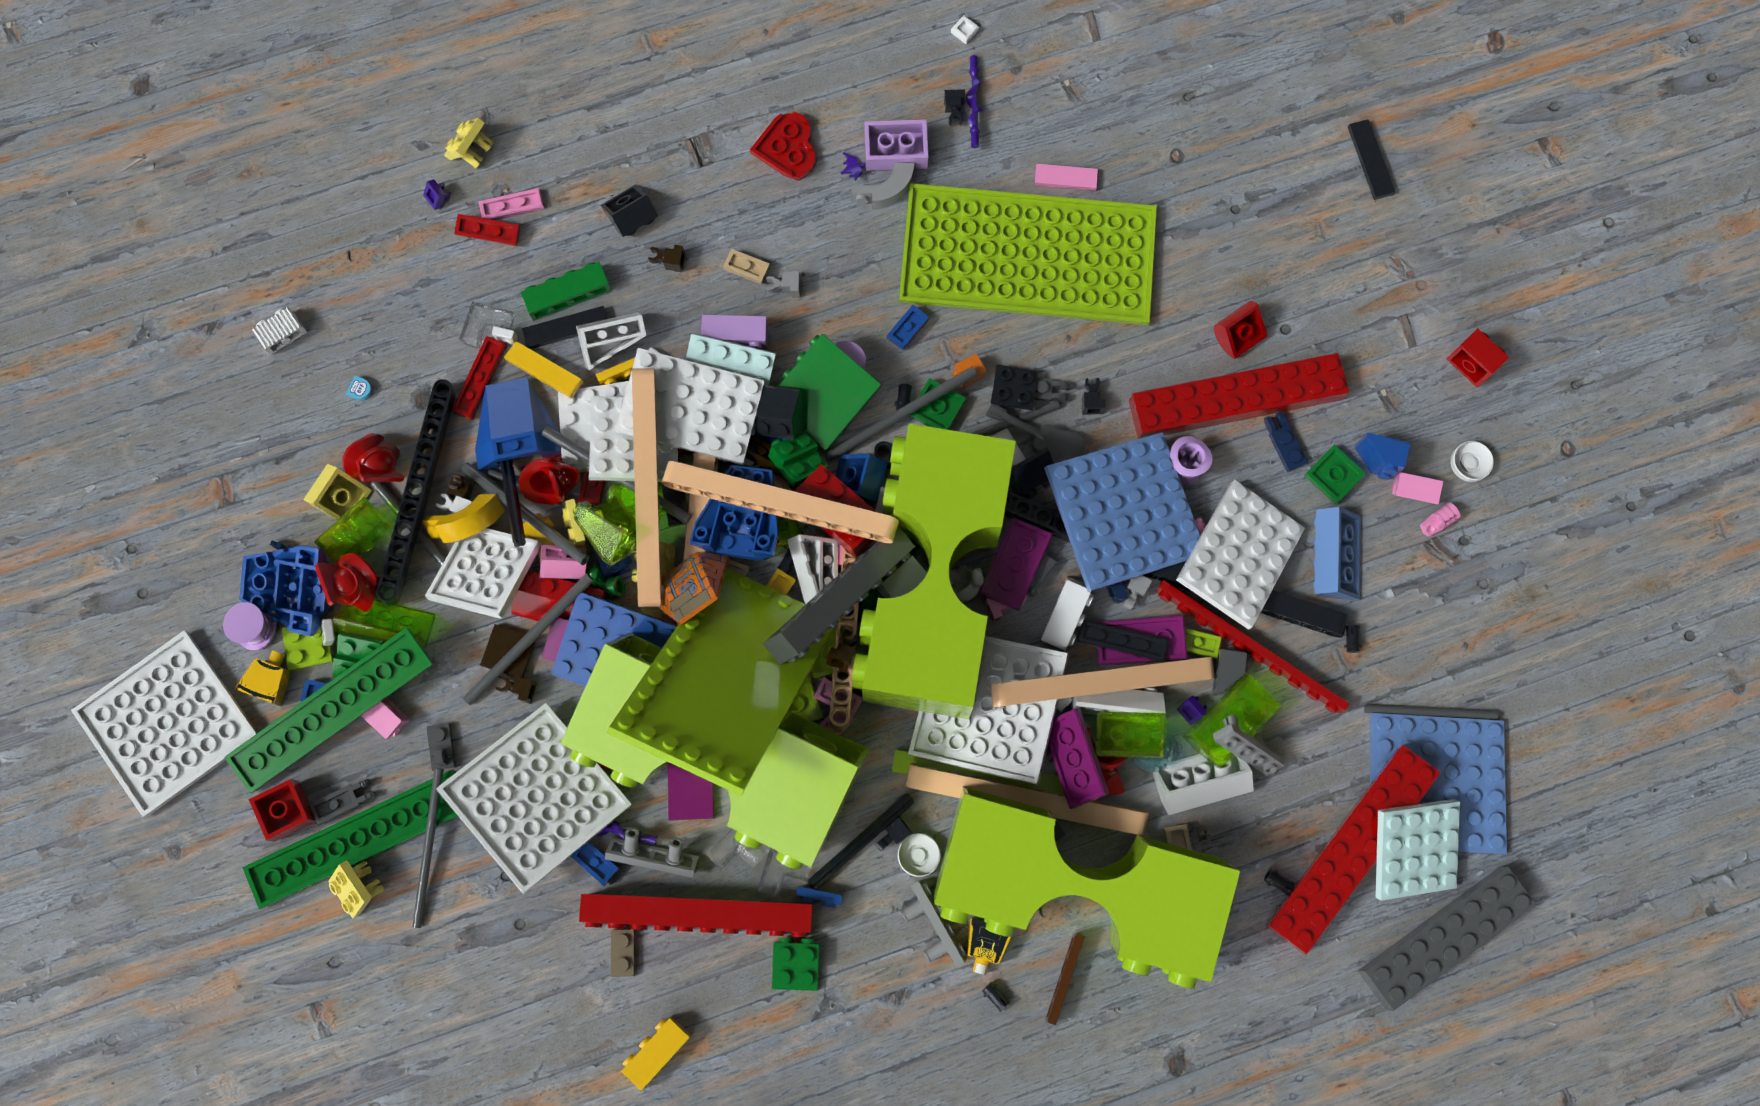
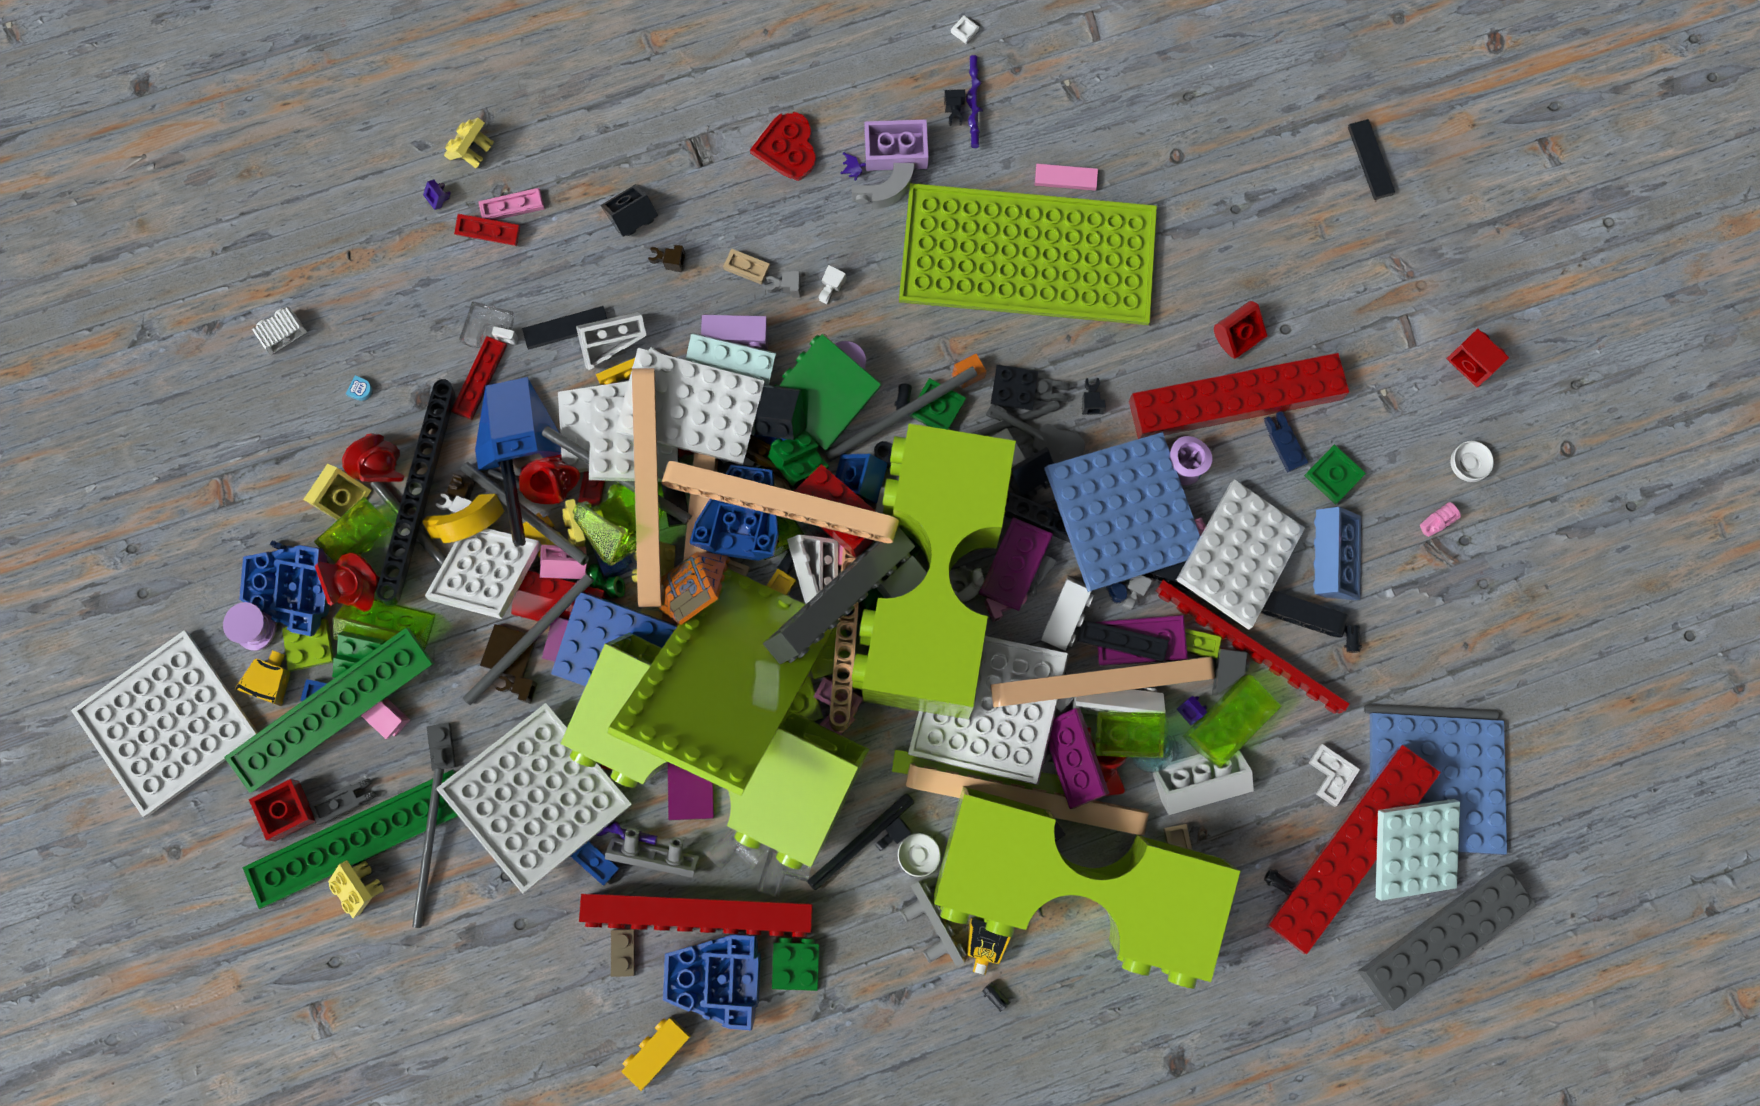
(327, 632): white tile -> none
(543, 369): yellow tile -> none
(565, 291): green brick -> none
(716, 980): none -> blue wedge
(829, 899): blue plate -> none
(832, 279): none -> white piece
(843, 655): dark brown piece -> none
(907, 327): blue plate -> none
(1064, 978): reddish brown tile -> none
(1248, 748): light grey plate -> none
(1339, 774): none -> white plate
(1383, 455): blue slope -> none
(1417, 488): bright pink hinge -> none

